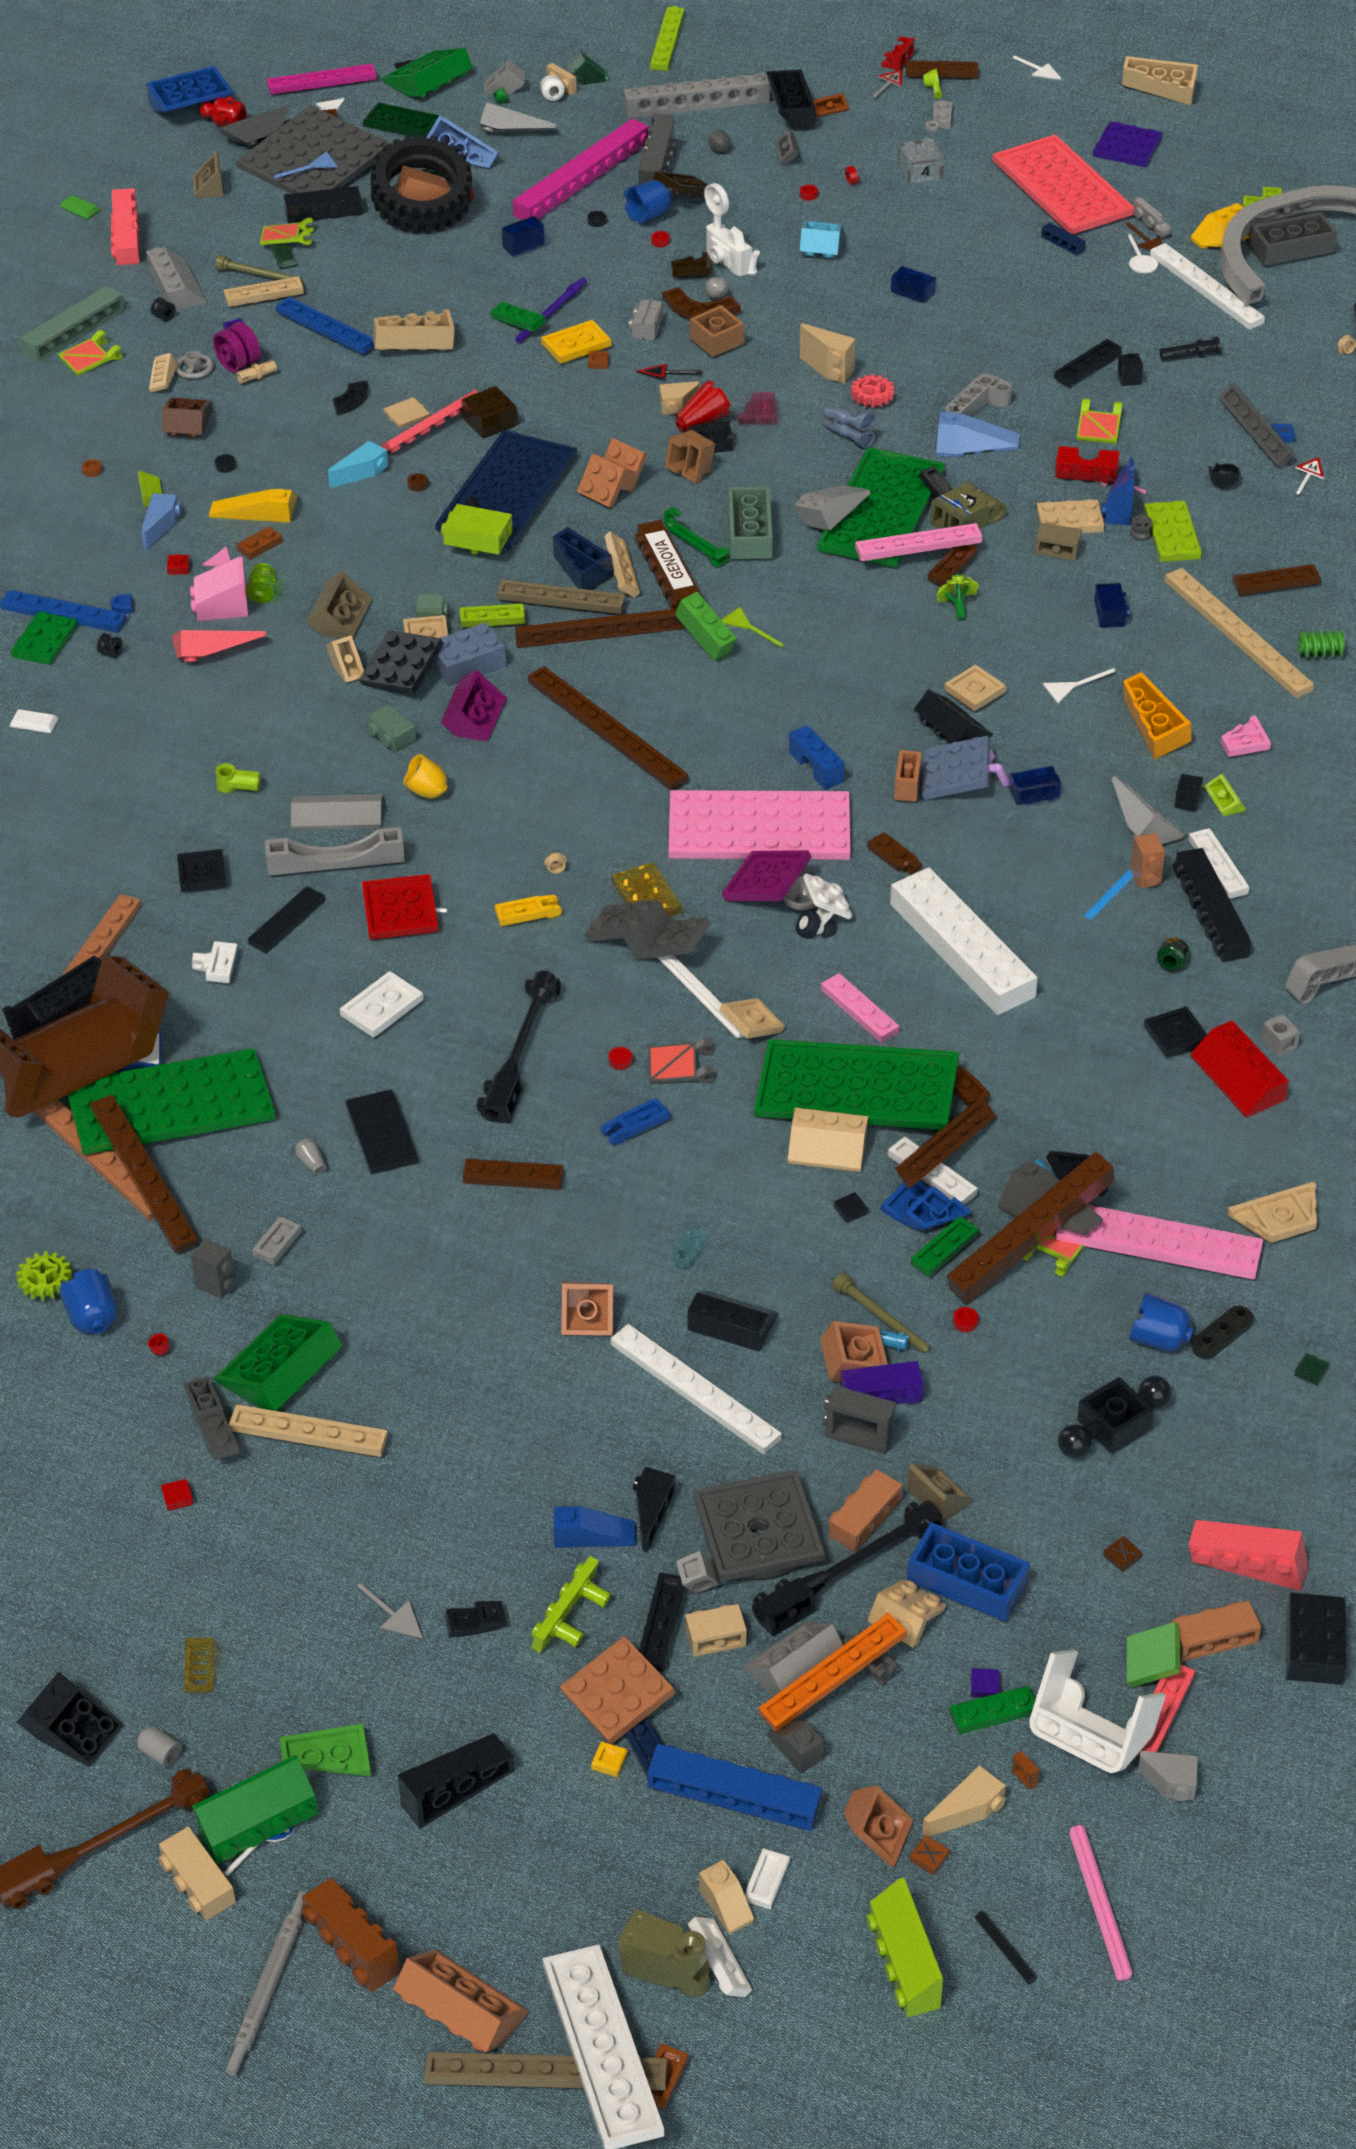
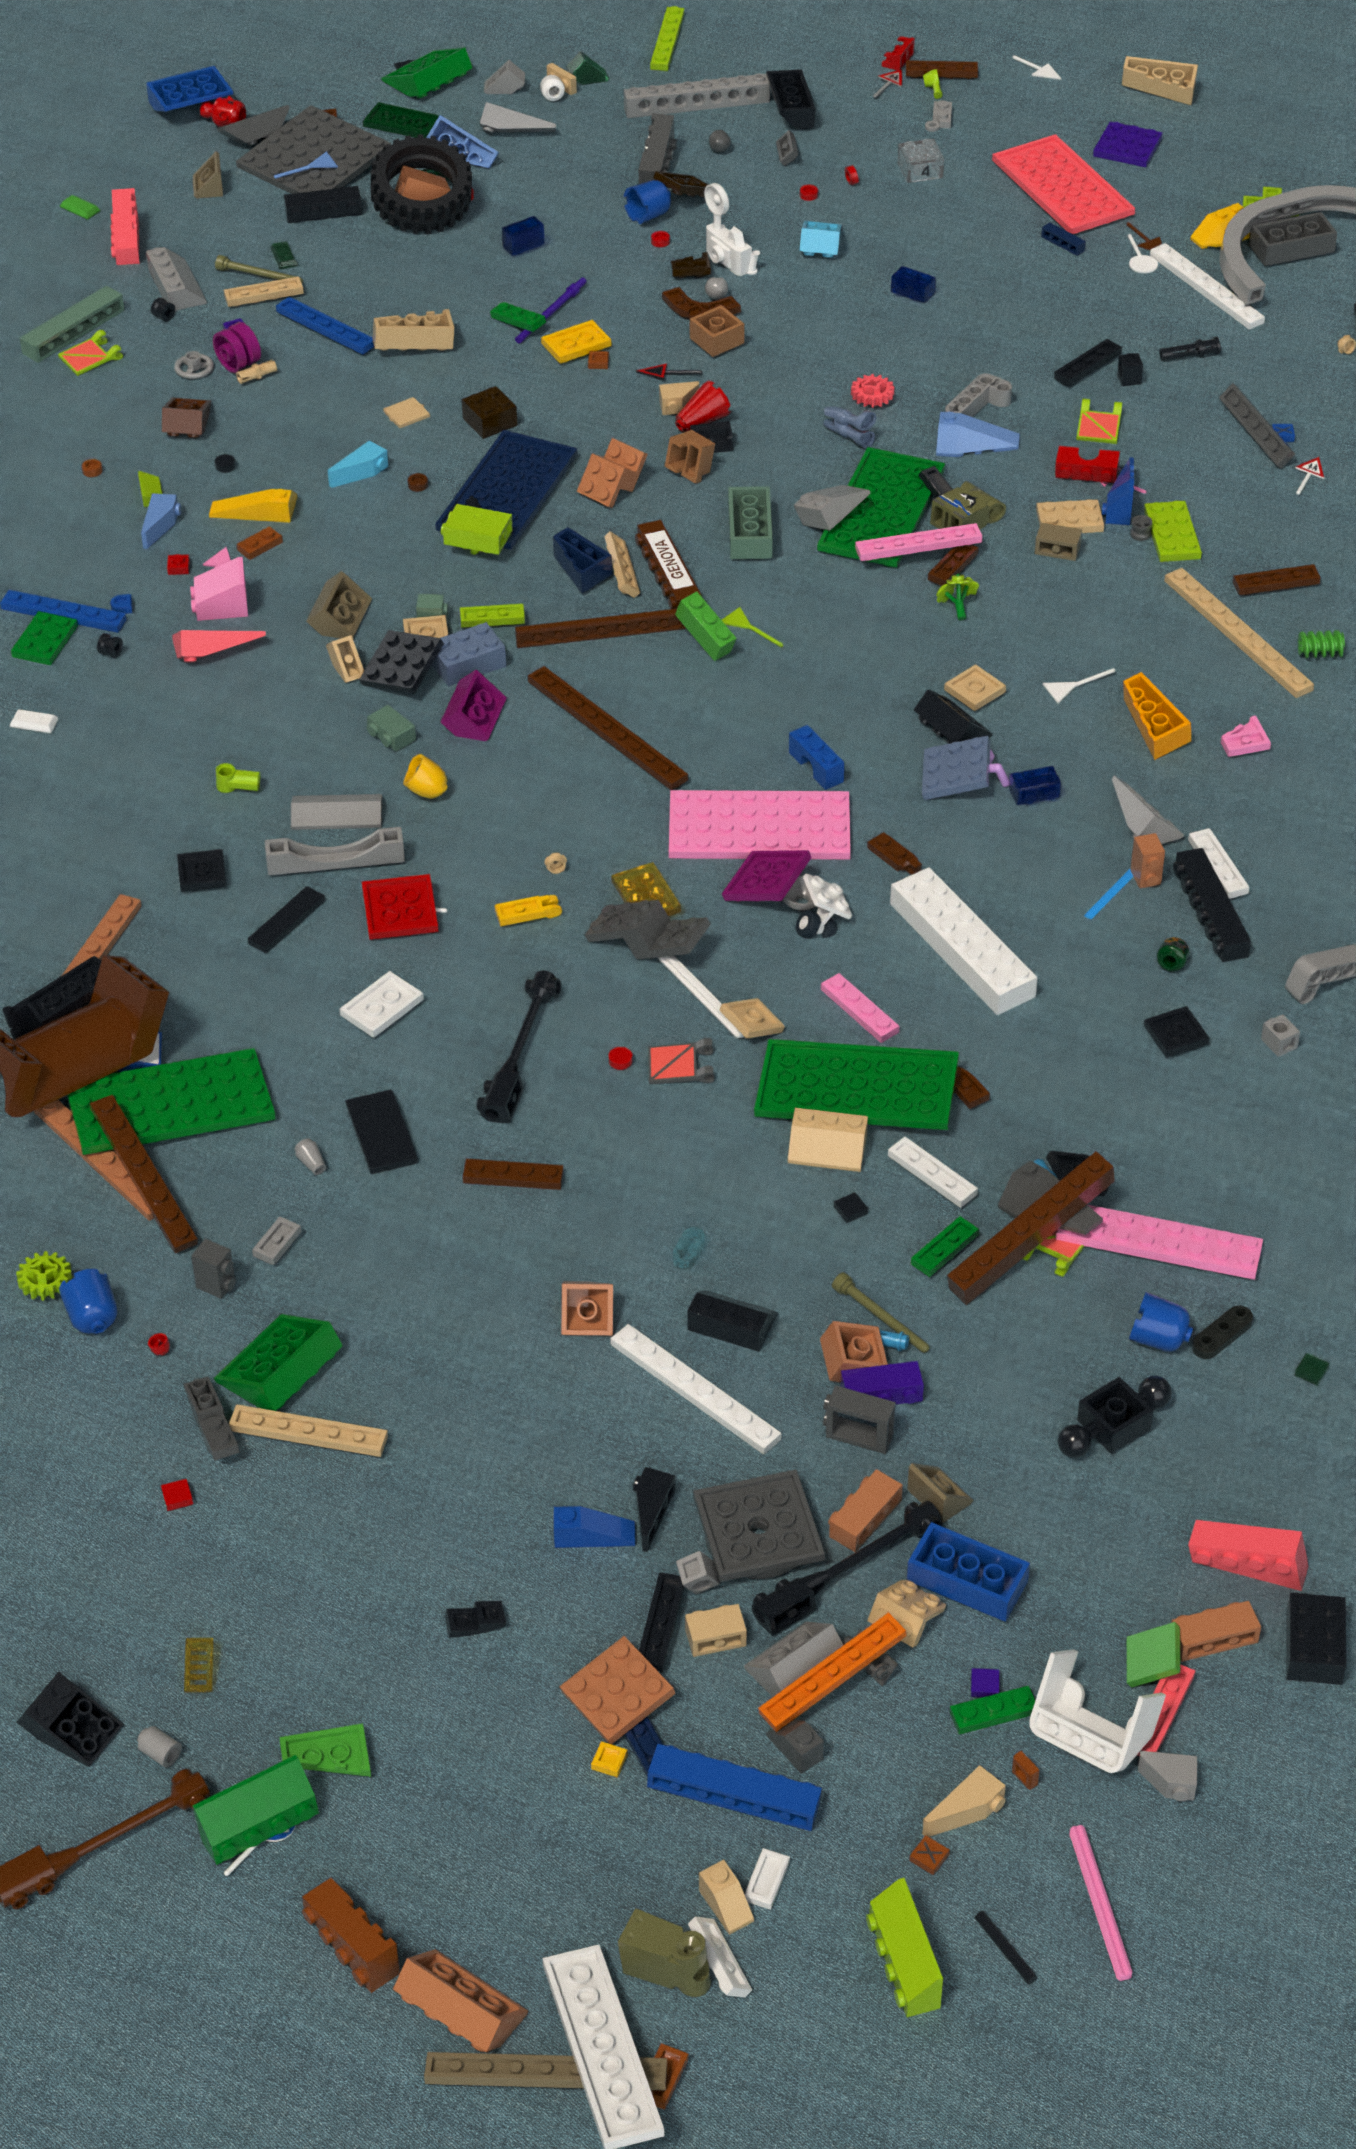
(162, 372): tan slope -> none
(196, 1874): tan brick -> none
(218, 963): white hinge -> none
(261, 583): clear neon green wheel -> none
(266, 1985): light grey axle -> none
(287, 233): flag -> none
(321, 79): dark pink plate -> none
(333, 104): white piece -> none
(352, 398): black tile -> none
(401, 1621): light grey piece -> none
(424, 426): coral plate -> none
(453, 1778): black wedge -> none
(500, 95): green hinge -> none
(561, 596): dark tan plate -> none
(570, 1593): lime plate -> none
(581, 170): dark pink brick -> none
(596, 218): black tile -> none
(635, 1121): blue hinge -> none
(646, 319): light grey brick -> none
(716, 556): green piece -> none
(759, 409): clear pink wing -> none
(828, 352): tan slope -> none
(830, 105): dark orange slope -> none
(878, 1822): nougat slope -> none
(907, 775): nougat brick -> none
(922, 1206): blue slope -> none
(945, 1142): reddish brown plate -> none
(965, 1319): red tile -> none
(1110, 605): clear blue brick -> none
(1122, 1554): reddish brown tile -> none
(1151, 217): light grey hinge -> none
(1188, 792): black brick -> none
(1224, 475): black hair -> none
(1224, 796): lime slope -> none
(1240, 1069): red slope -> none
(1279, 1214): tan wing -> none

